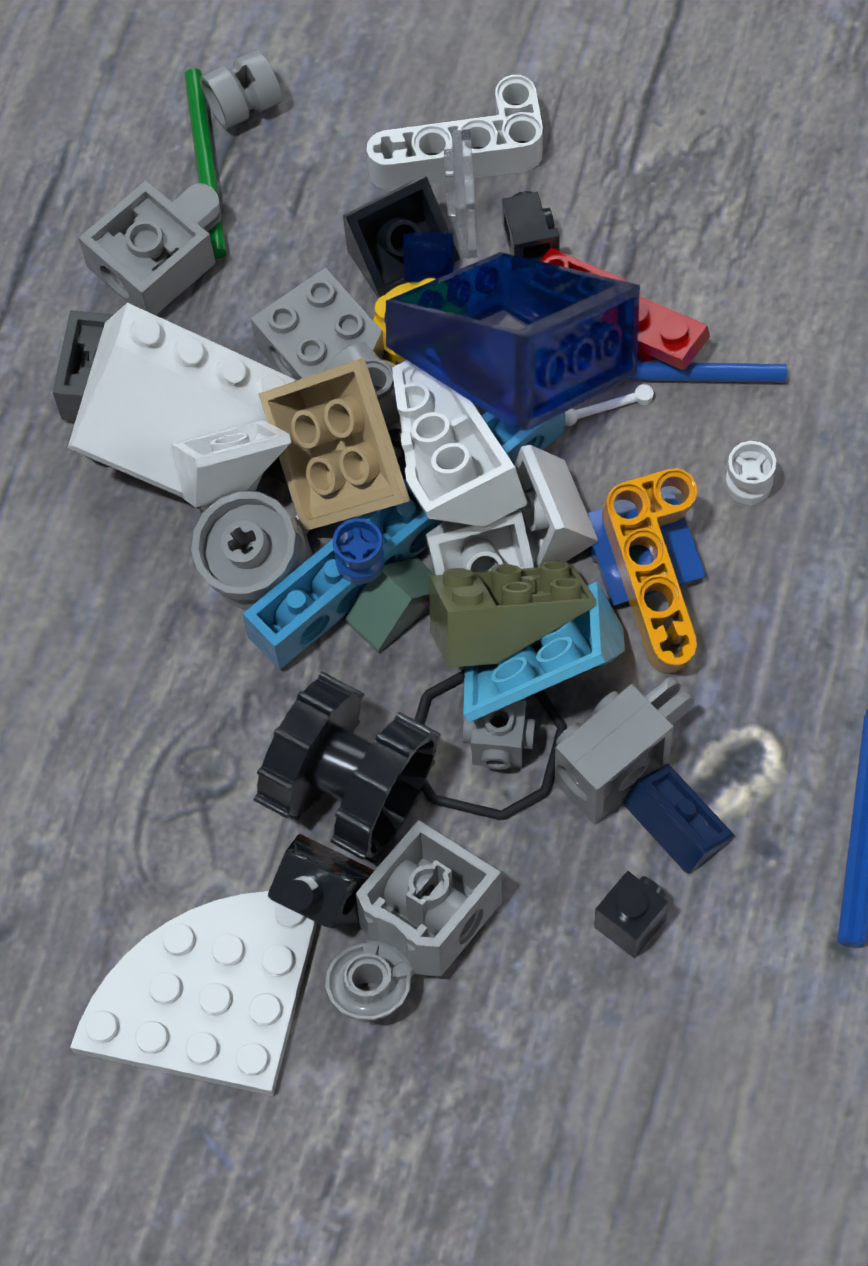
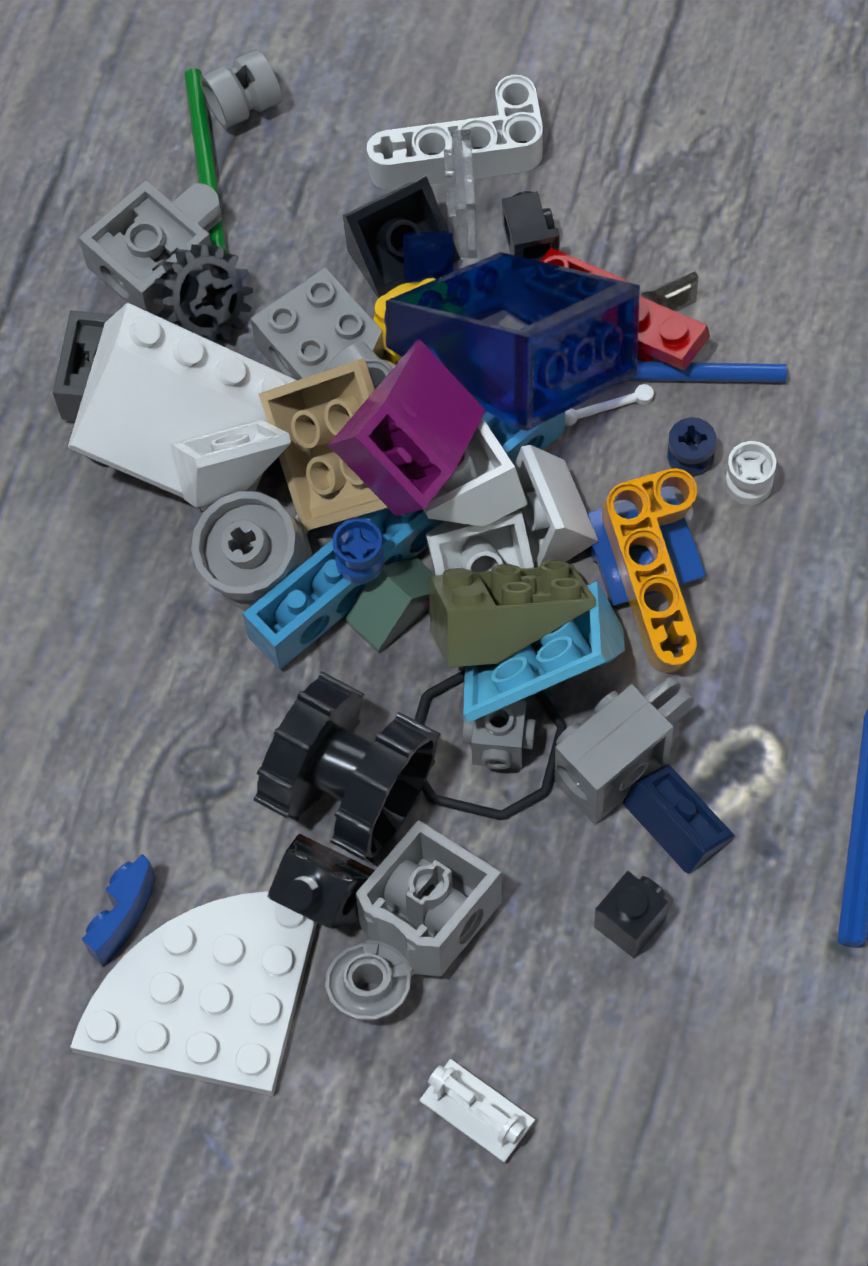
(129, 894): none -> blue slope
(186, 290): none -> black gear
(410, 432): none -> magenta slope
(476, 1110): none -> white hinge
(675, 293): none -> clear smoke slope
(682, 451): none -> dark blue wheel

